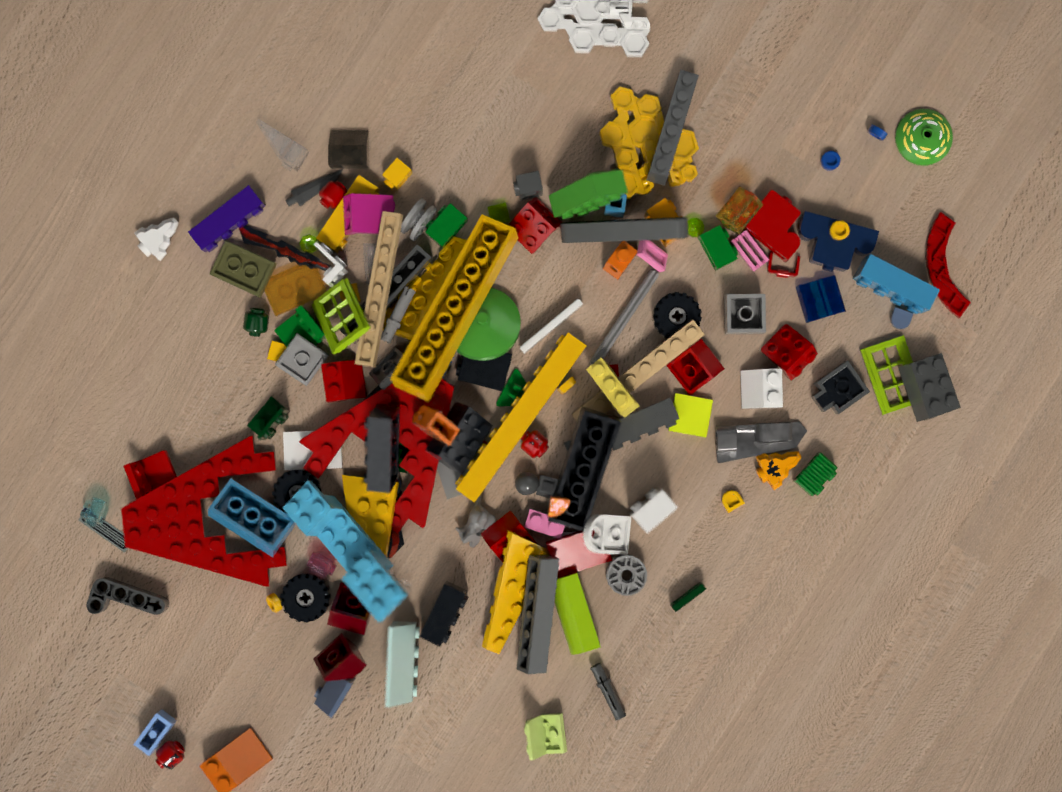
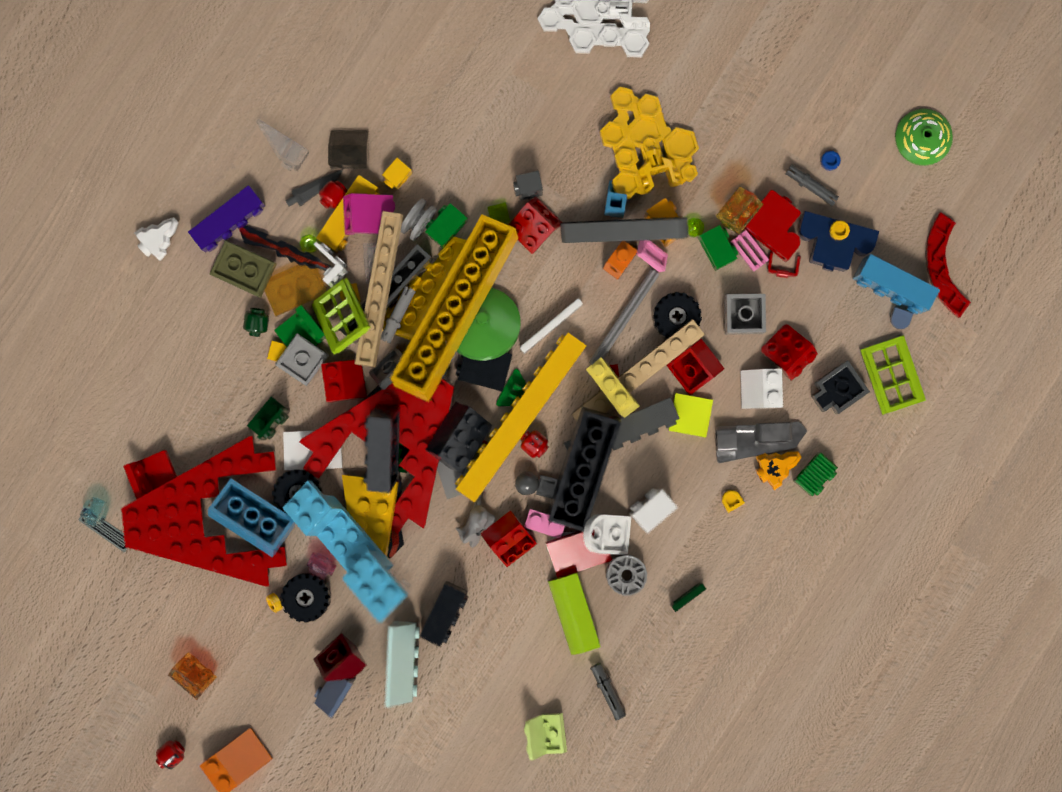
(129, 599): dark grey beam -> none
(155, 732): light blue brick -> none
(192, 675): none -> clear orange brick
(348, 611): dark red slope -> none
(429, 419): orange torso -> none
(509, 590): yellow wing -> none
(537, 614): dark grey brick -> none
(557, 506): orange tile -> none
(567, 385): yellow tile -> none
(588, 194): bright green brick -> none
(672, 127): dark grey brick -> none
(812, 185): none -> dark grey pin
(820, 298): clear blue slope -> none
(877, 132): blue tile -> none
(929, 387): dark grey brick -> none

